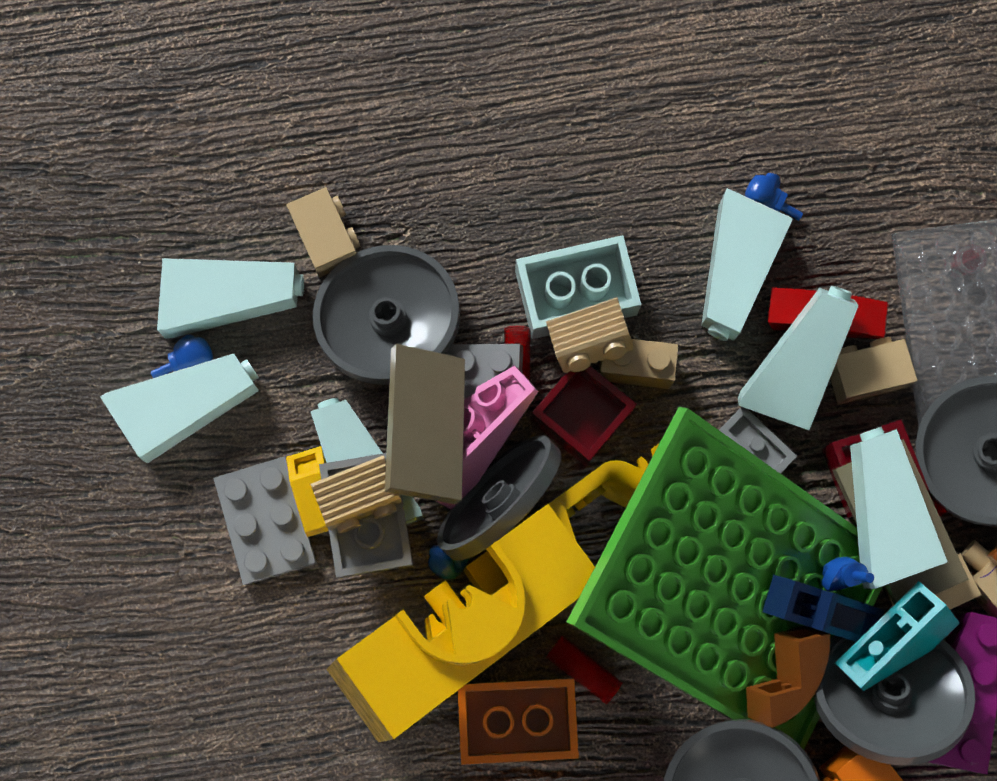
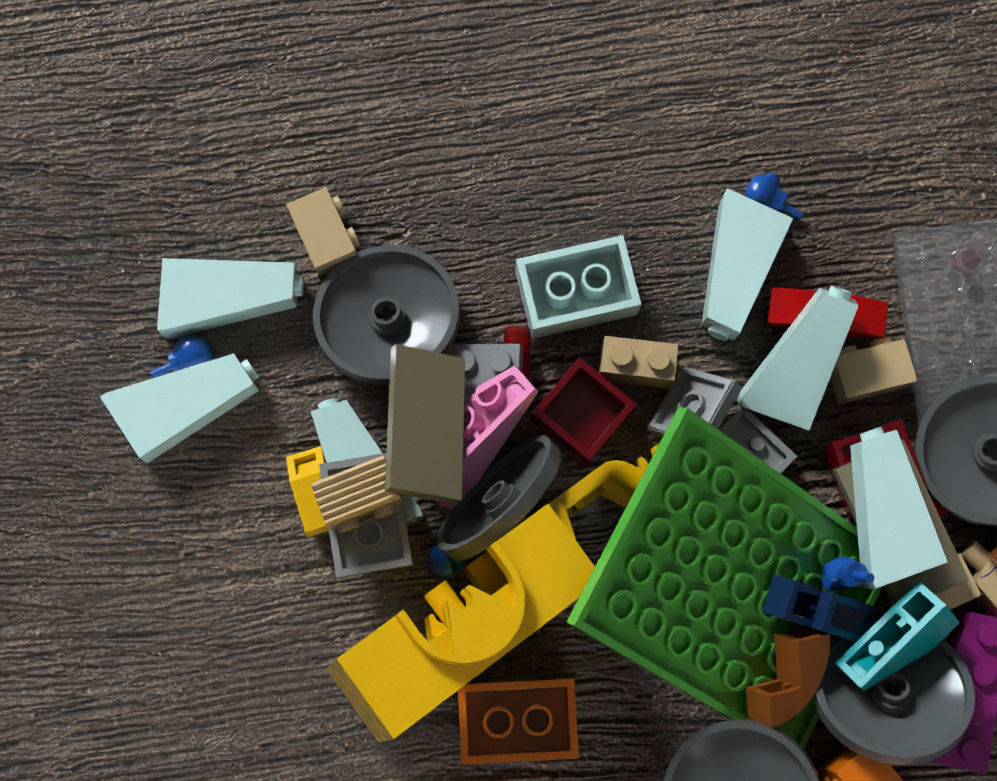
(264, 521): light grey plate -> none
(590, 336): tan brick -> none
(603, 690): red piece -> none
(701, 393): none -> light grey plate

